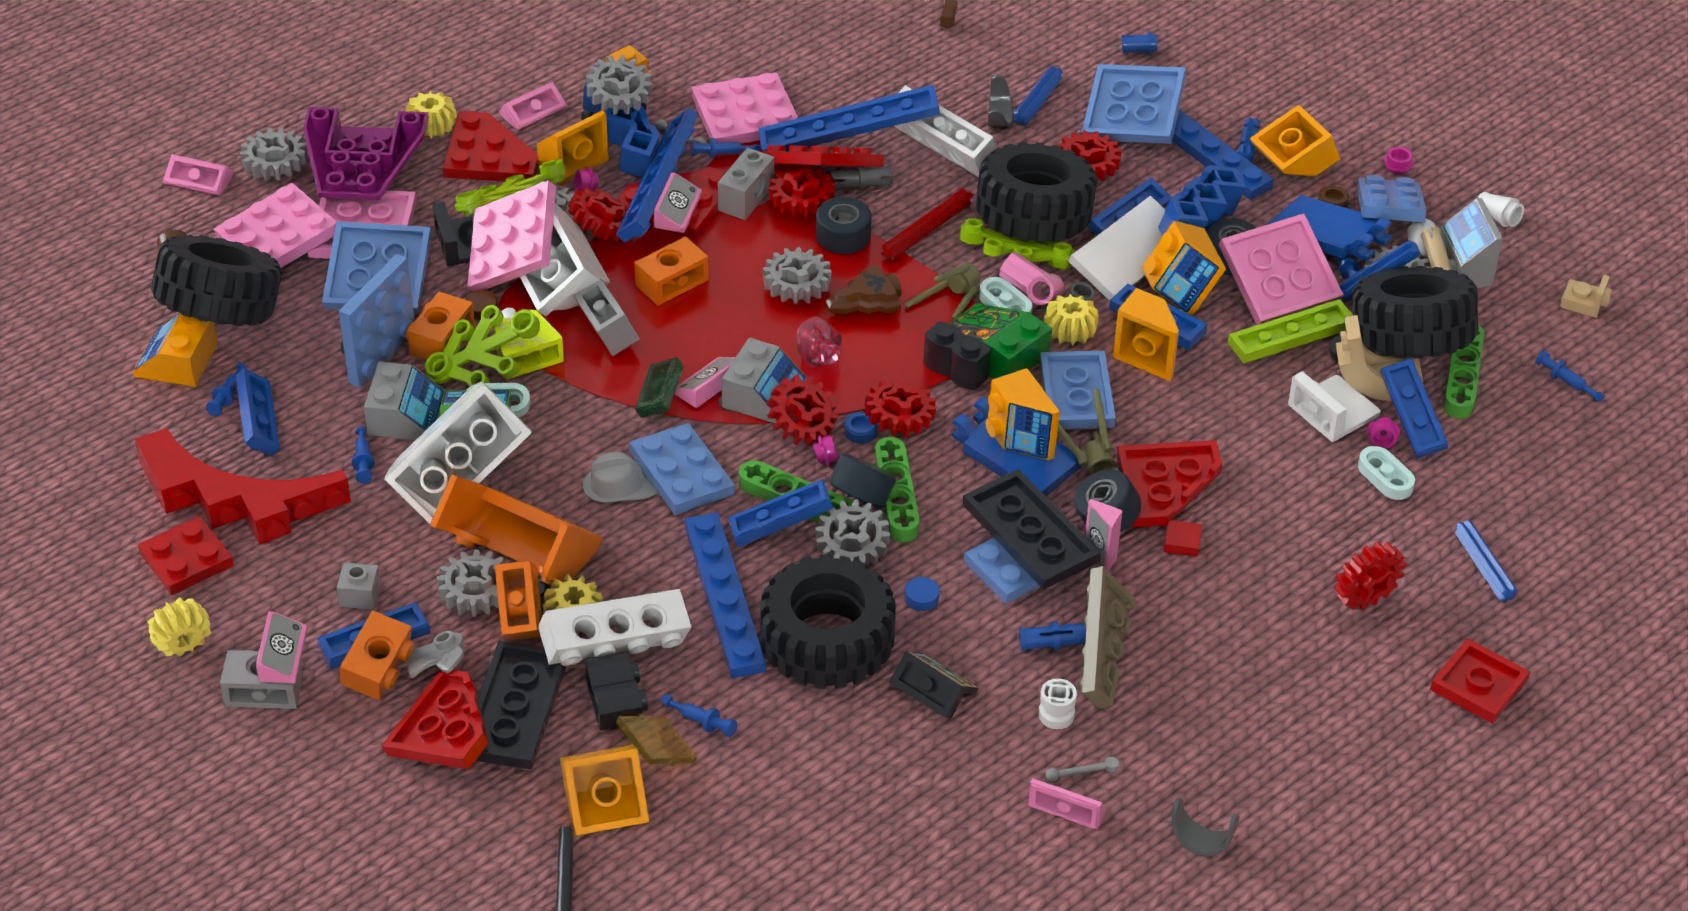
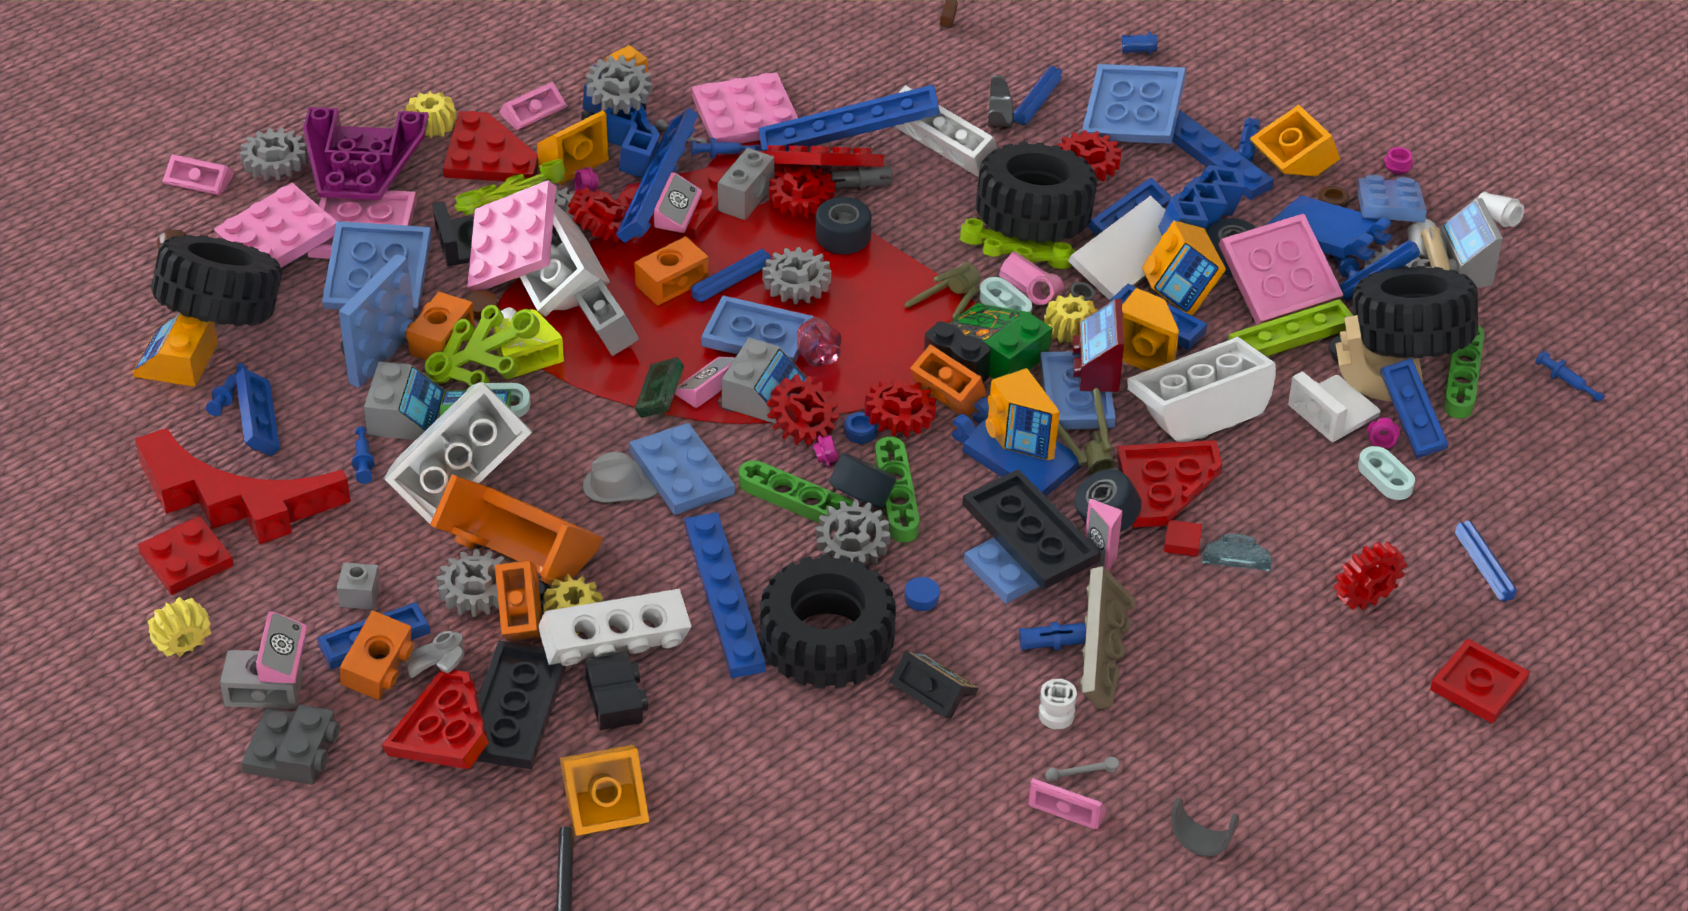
(291, 744): none -> dark grey plate
(656, 740): clear yellow piece -> none
(709, 719): blue piece -> none
(730, 275): none -> blue axle
(739, 319): none -> medium blue plate
(780, 512): blue tile -> none
(867, 293): reddish brown rock -> none
(926, 224): red axle -> none
(948, 380): none -> orange brick
(1100, 349): none -> dark red slope
(1207, 389): none -> white windscreen
(1237, 551): none -> clear light blue tile
(1585, 297): tan bracket -> none

